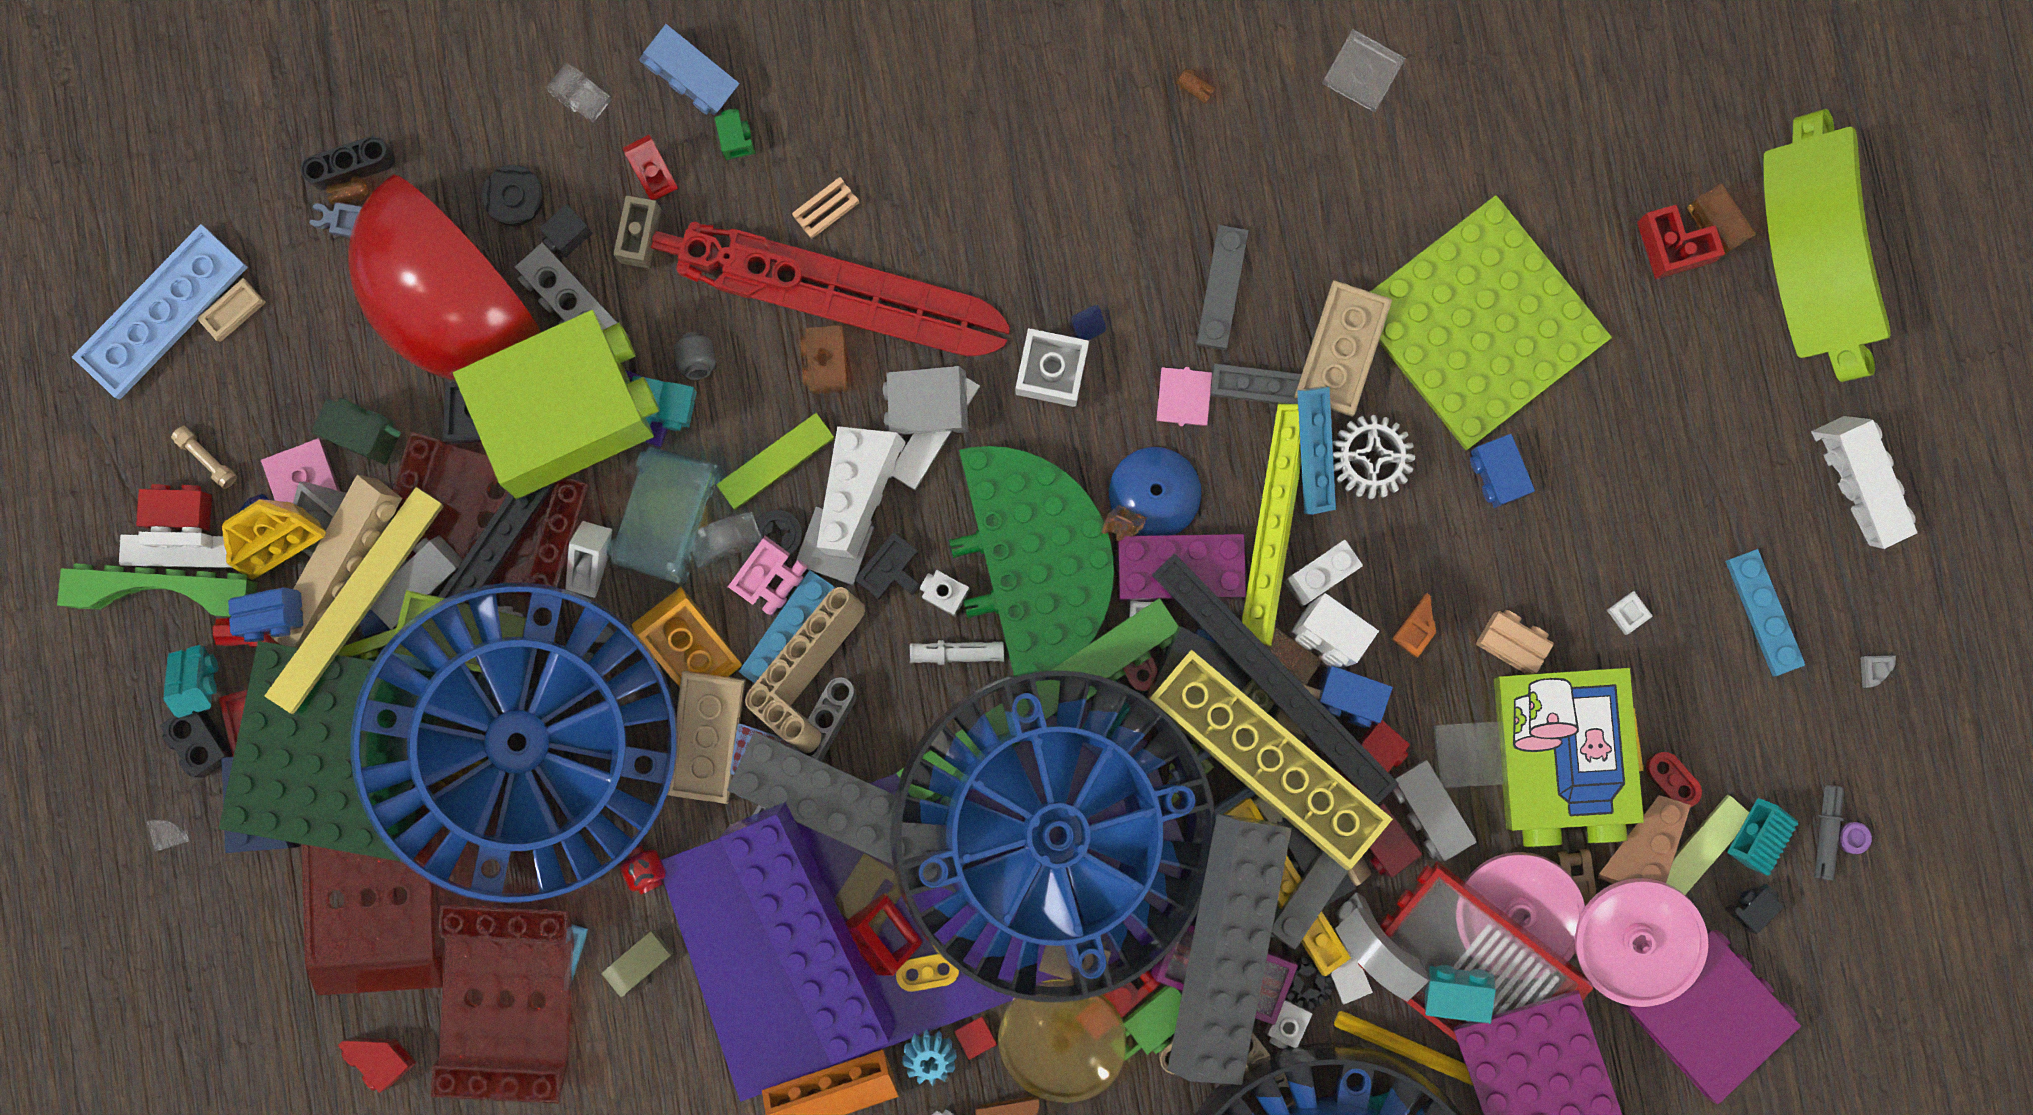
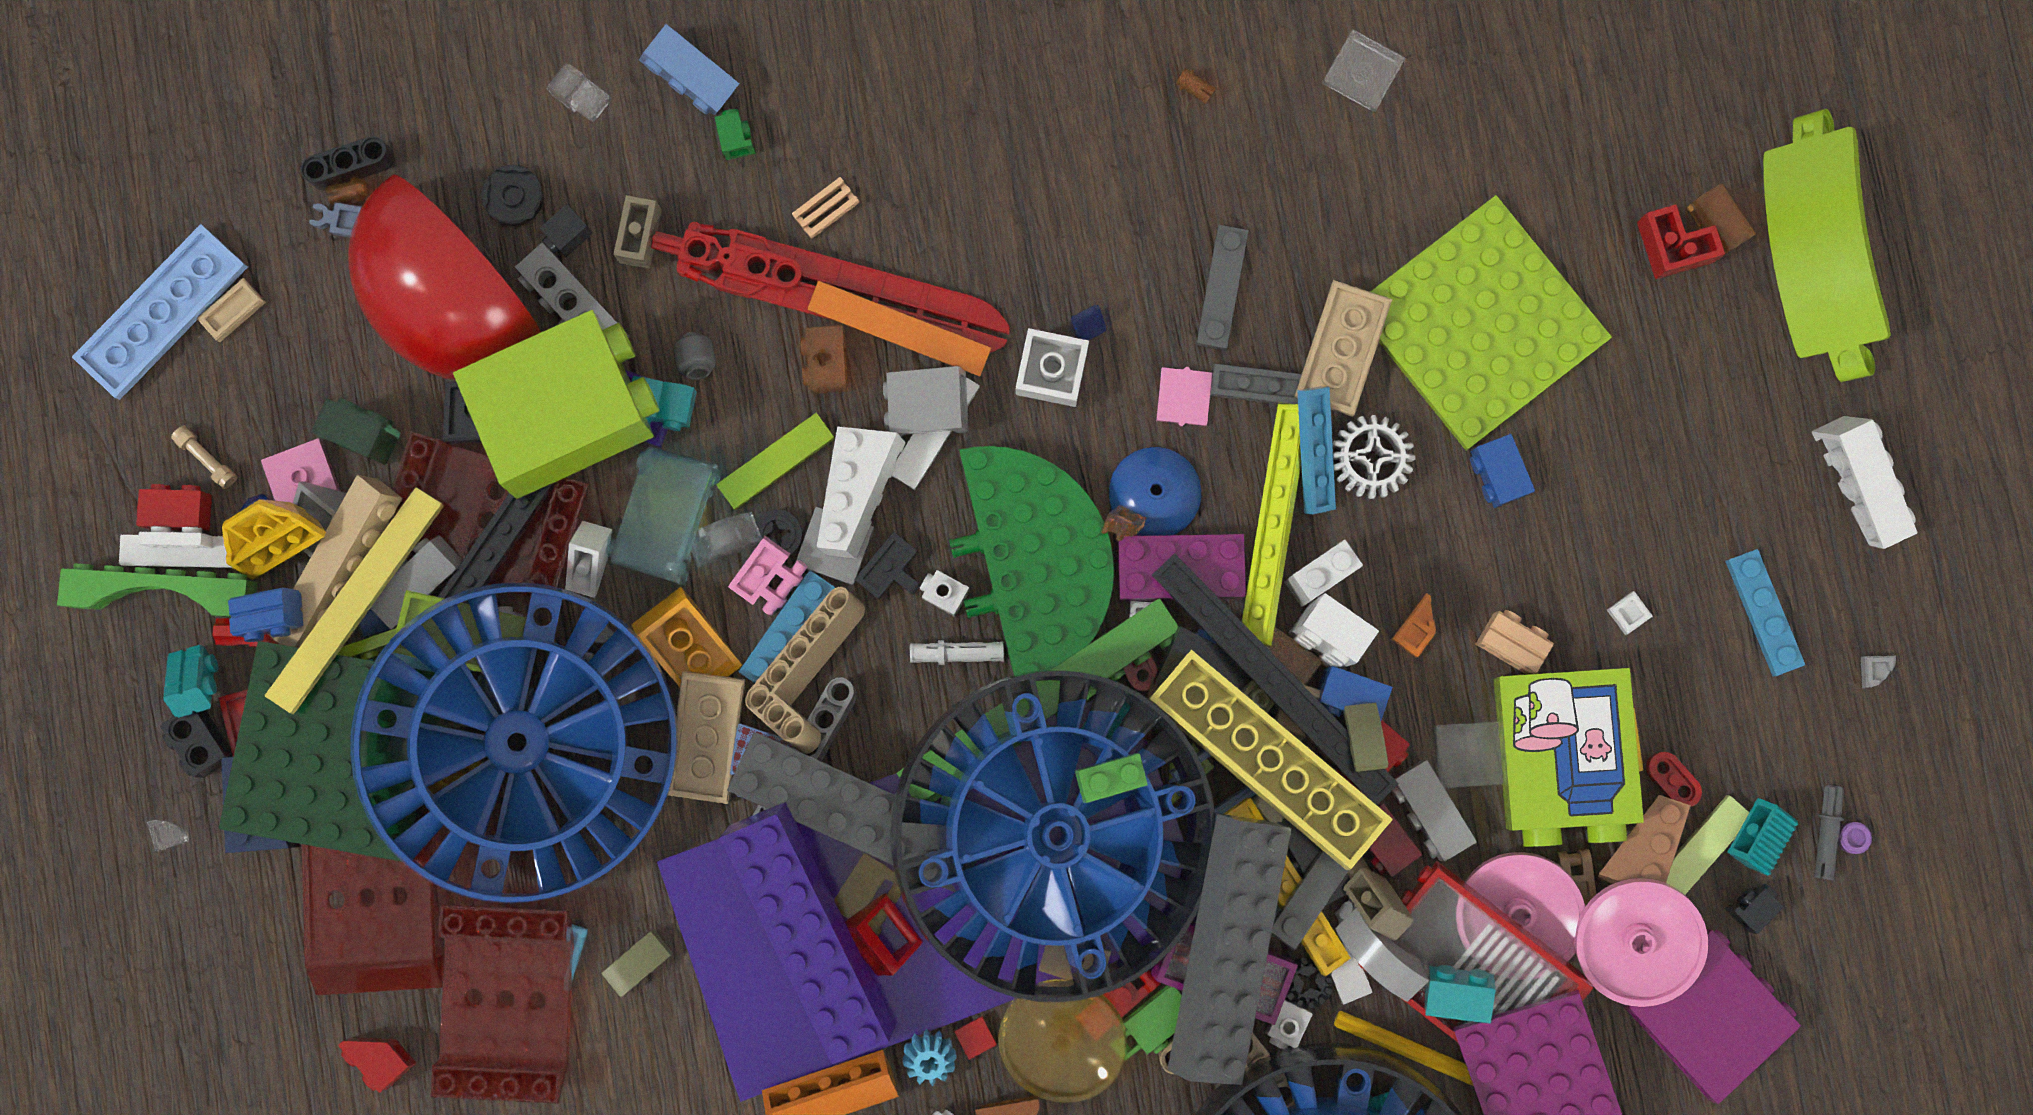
(643, 870): red head -> none
(650, 167): red slope -> none
(898, 328): none -> orange tile
(928, 973): yellow plate -> none
(1111, 777): none -> bright green plate
(1366, 737): none -> olive slope
(1378, 903): none -> dark tan brick

